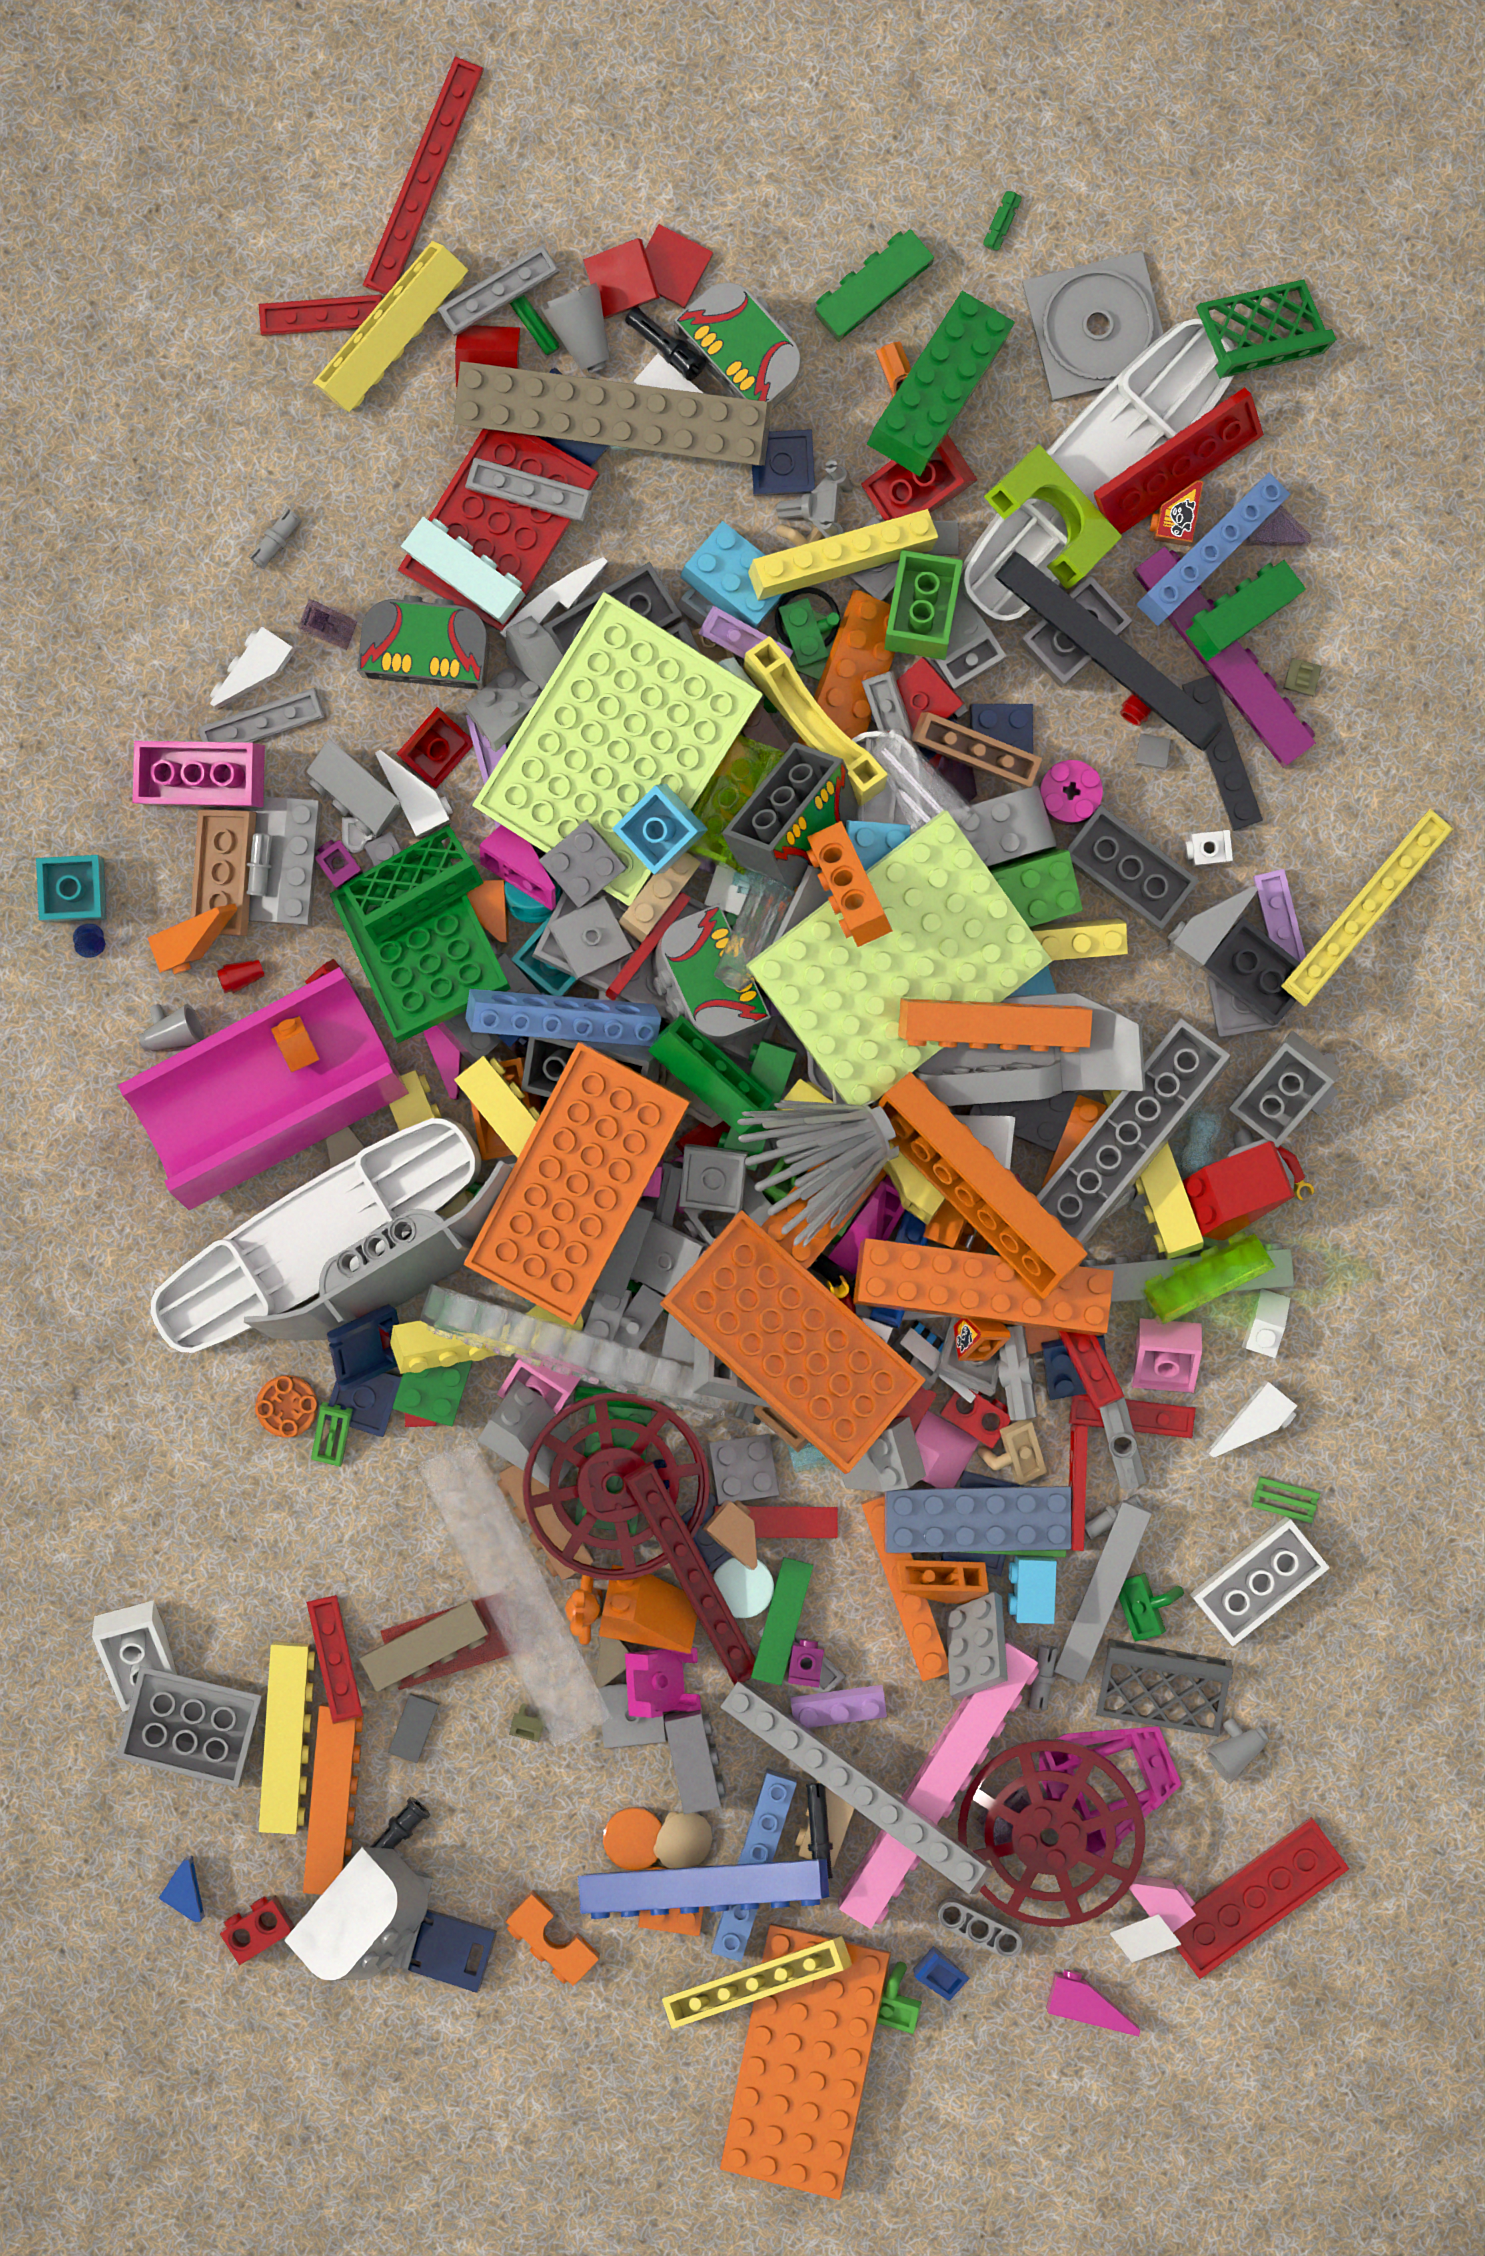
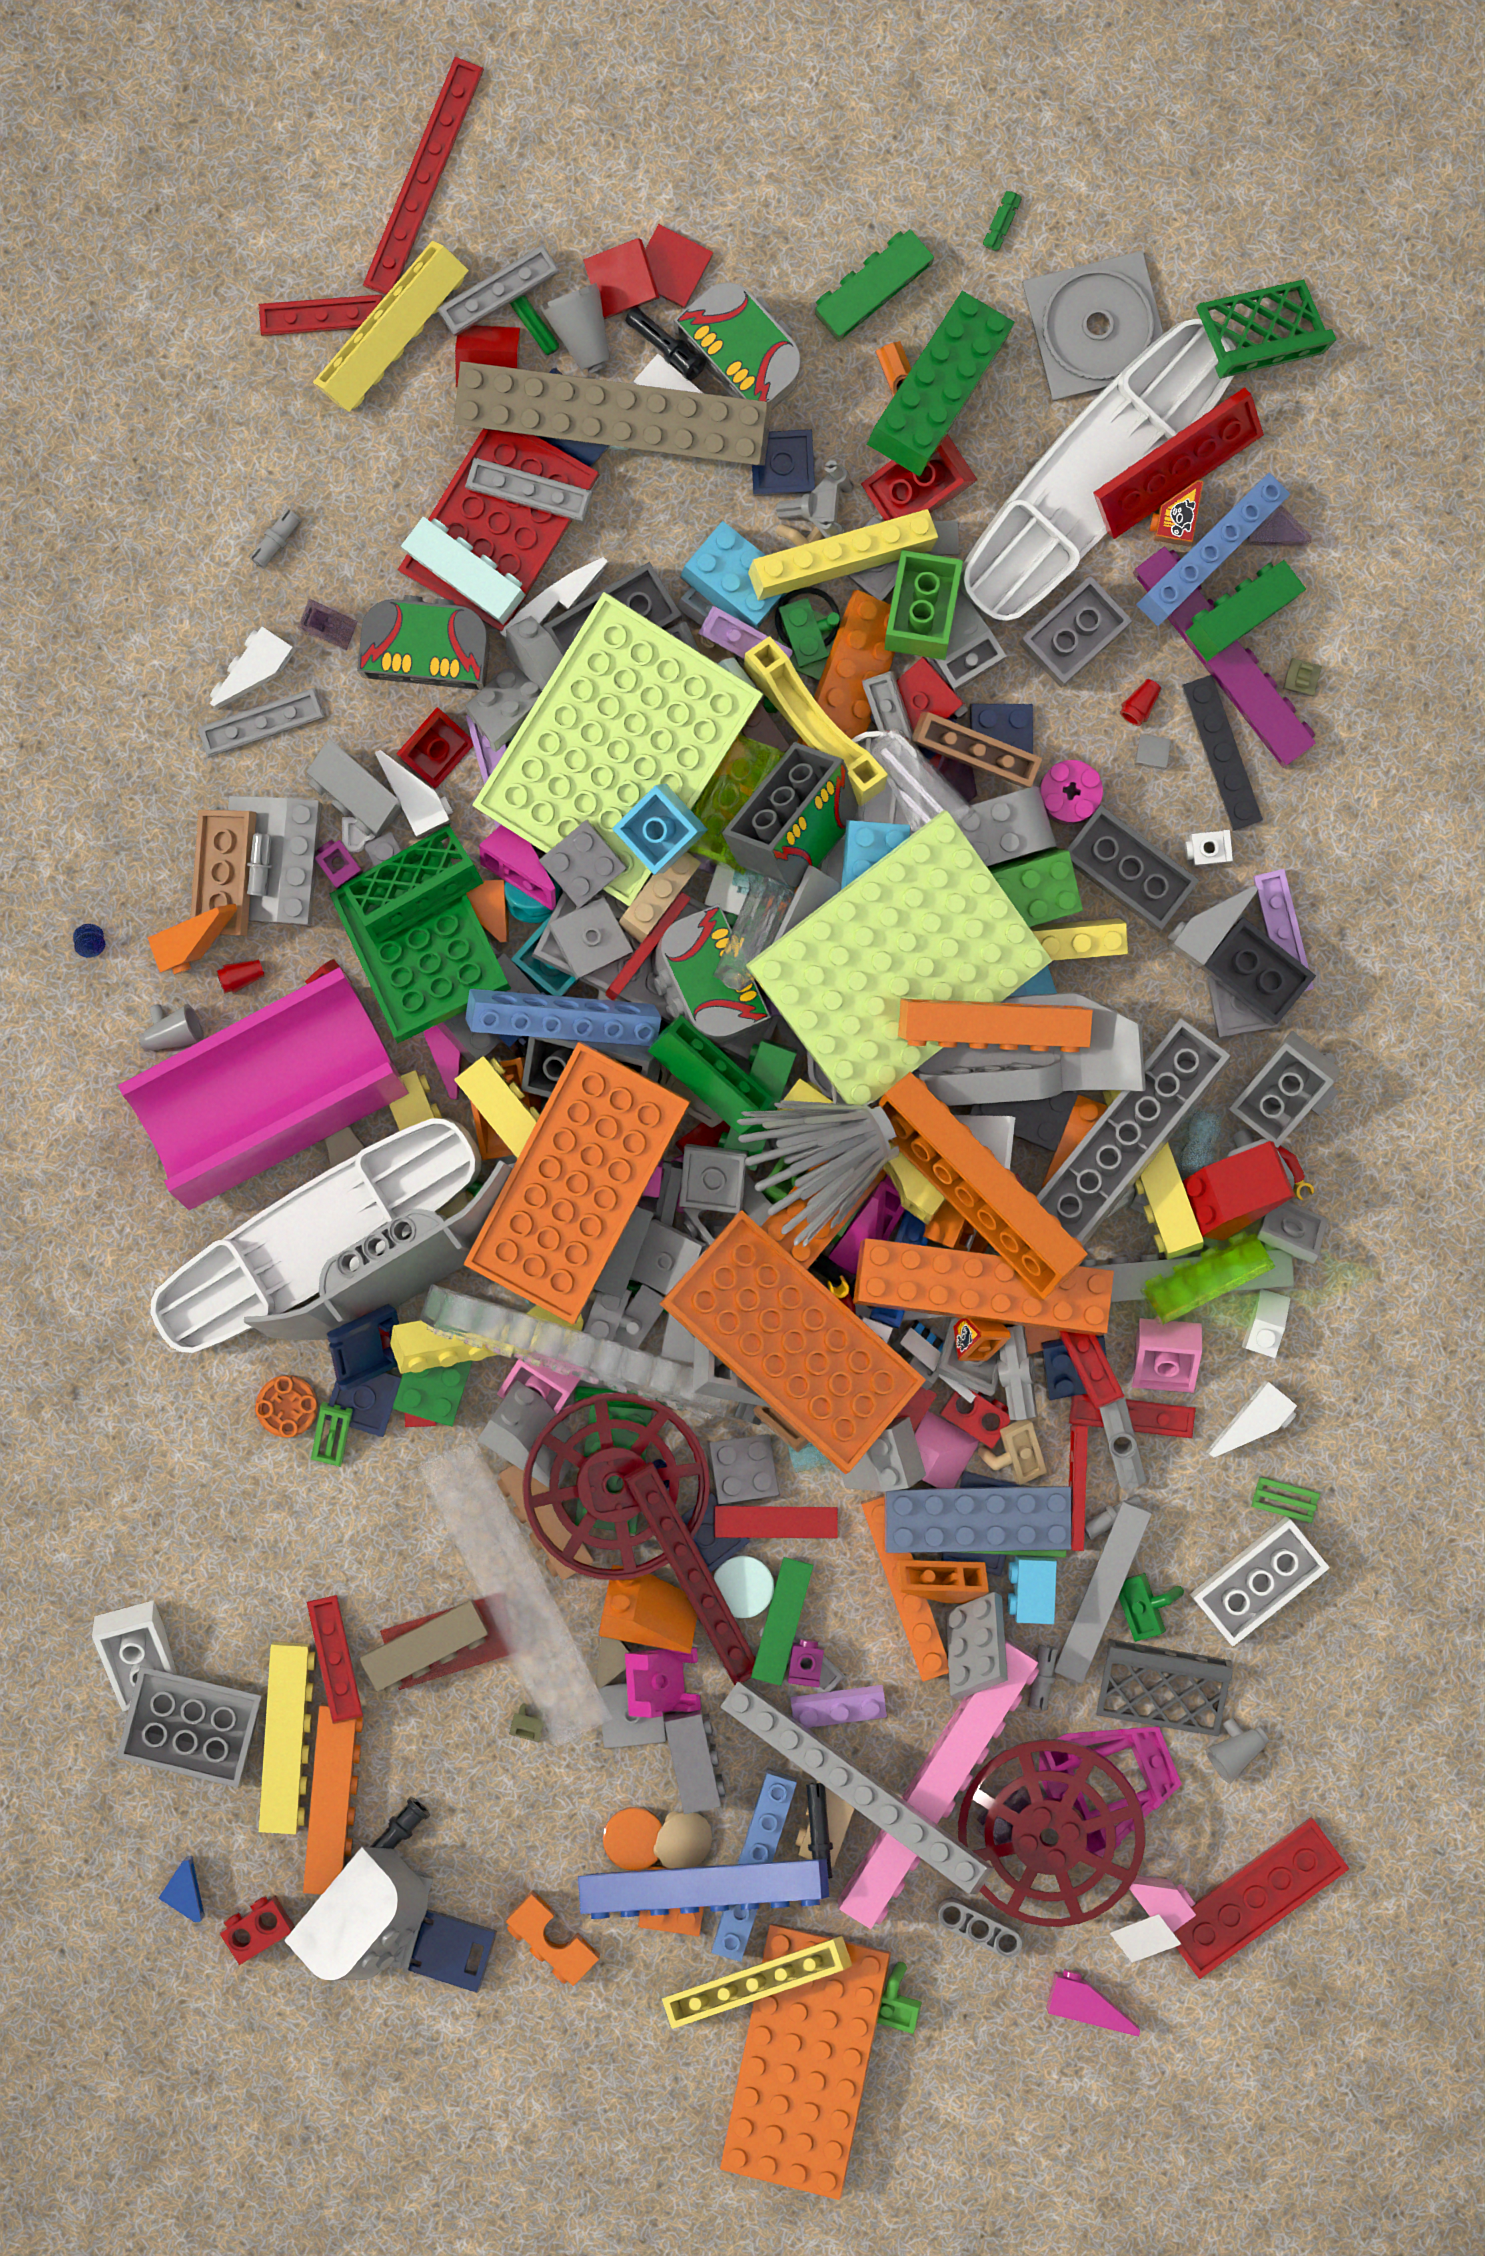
(71, 888): teal brick -> none
(198, 773): dark pink brick -> none
(295, 1043): orange brick -> none
(413, 1728): dark grey tile -> none
(583, 1609): orange animal -> none
(734, 1532): medium nougat slope -> none
(849, 884): orange brick -> none
(940, 1974): blue slope -> none
(1088, 530): lime arch -> none
(1108, 651): black beam -> none
(1294, 1231): none -> light grey plate
(1367, 907): light yellow tile -> none

